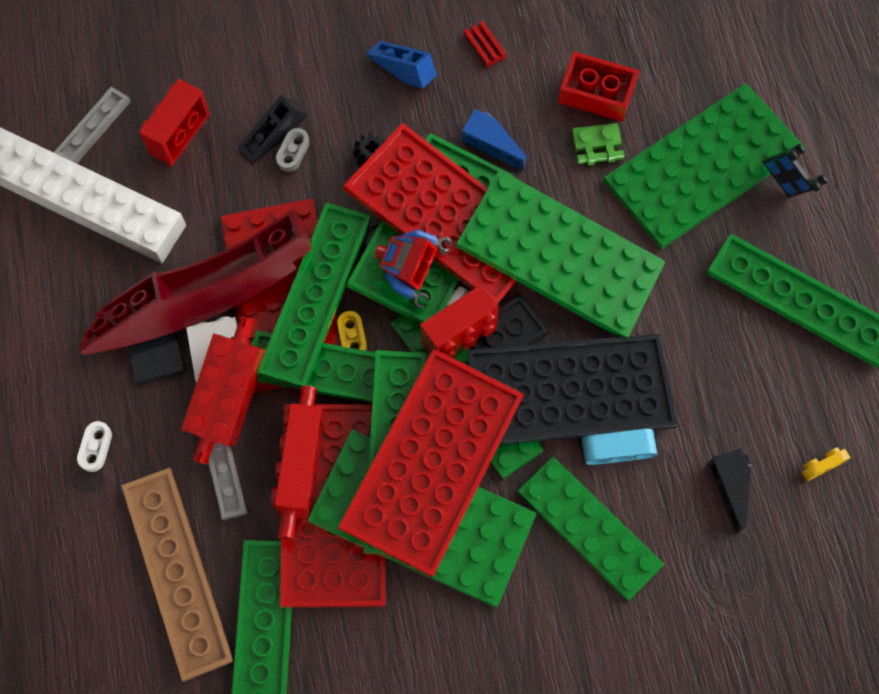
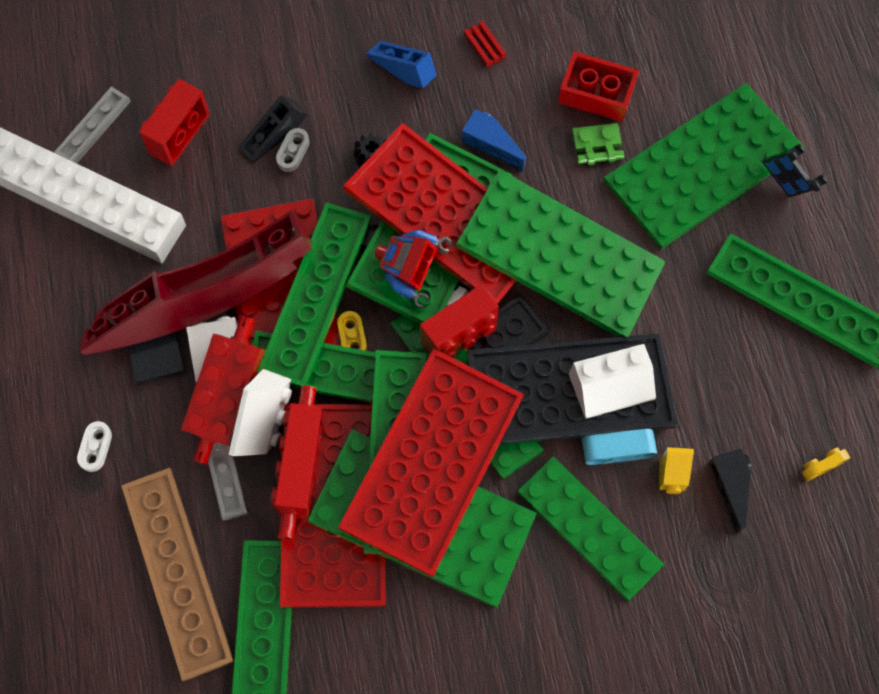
(260, 414): none -> white slope
(613, 381): none -> white slope
(675, 470): none -> yellow slope

